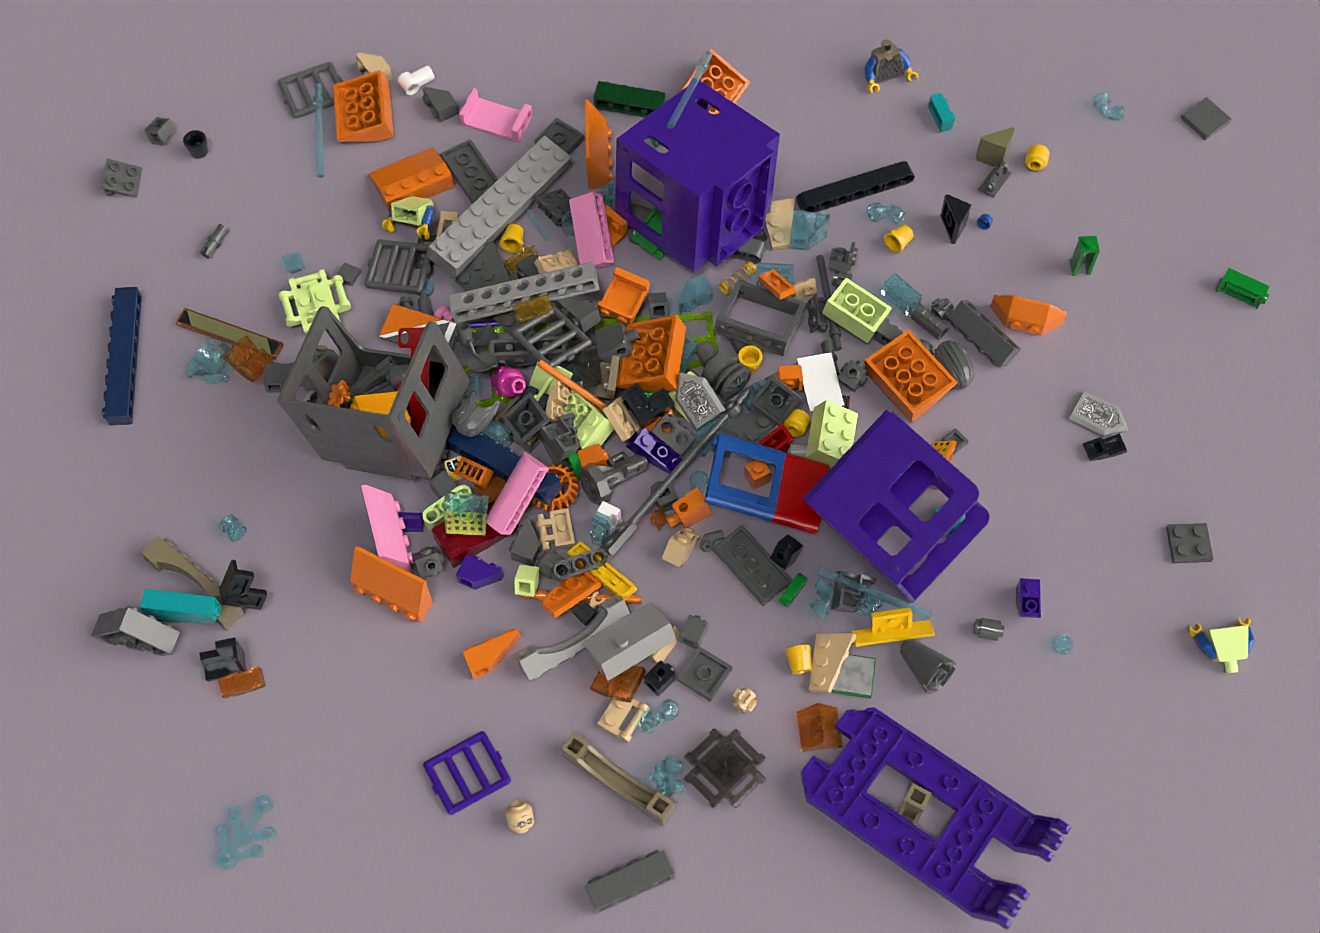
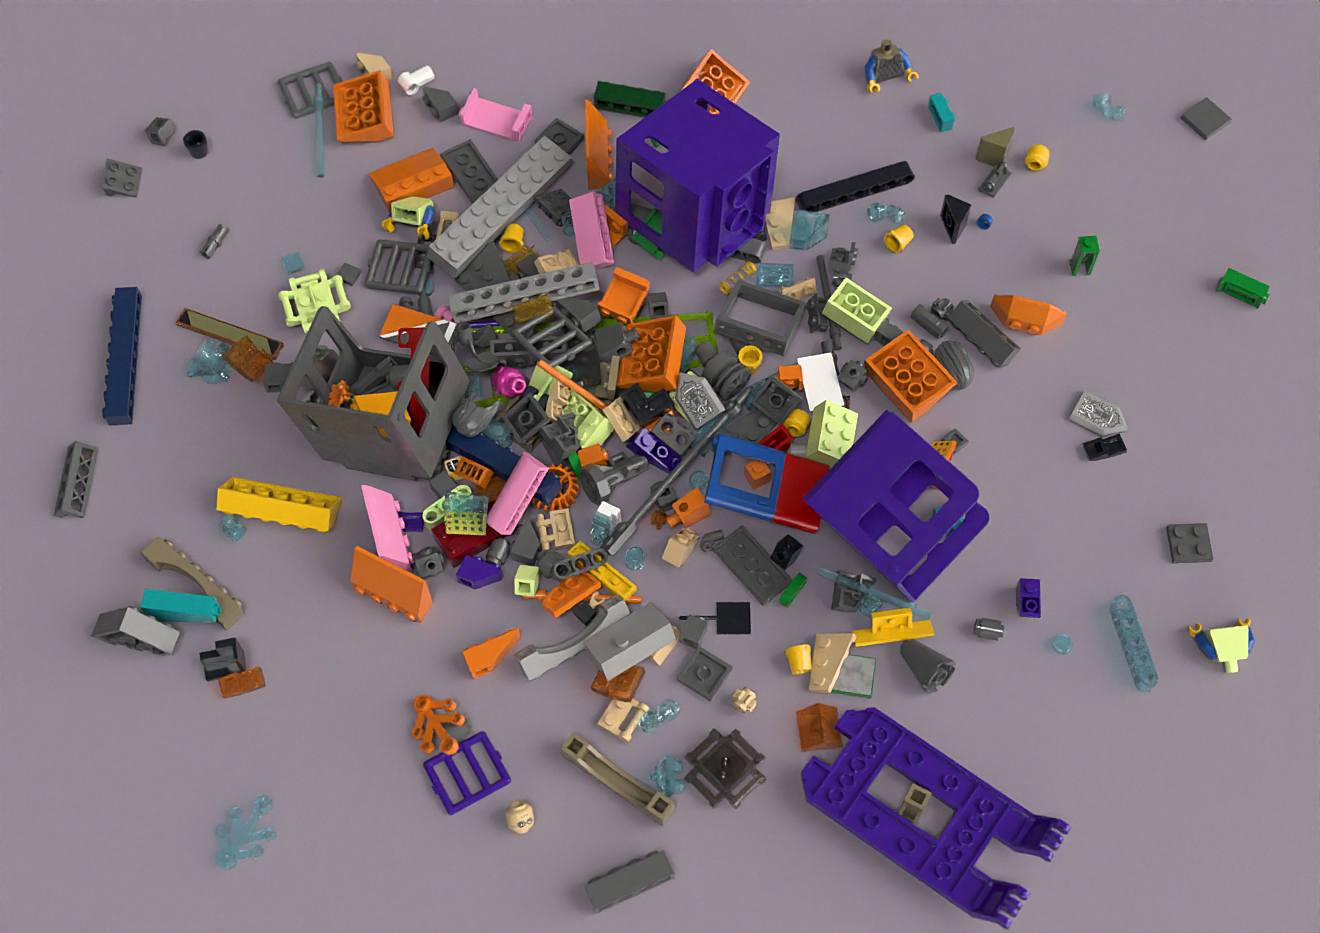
(68, 480): none -> dark grey fence
(236, 589): black panel -> none
(278, 504): none -> yellow slope
(423, 706): none -> orange plant
(457, 732): none -> dark grey brick
(497, 551): none -> dark grey brick
(632, 554): none -> clear light blue wheel
(660, 677): black brick -> none
(695, 293): clear light blue slope -> none
(702, 66): clear light blue bar -> none
(731, 618): none -> black piece
(776, 284): orange plate -> none
(826, 593): clear light blue arm -> none
(901, 294): clear light blue brick -> none
(1132, 652): none -> clear light blue beam

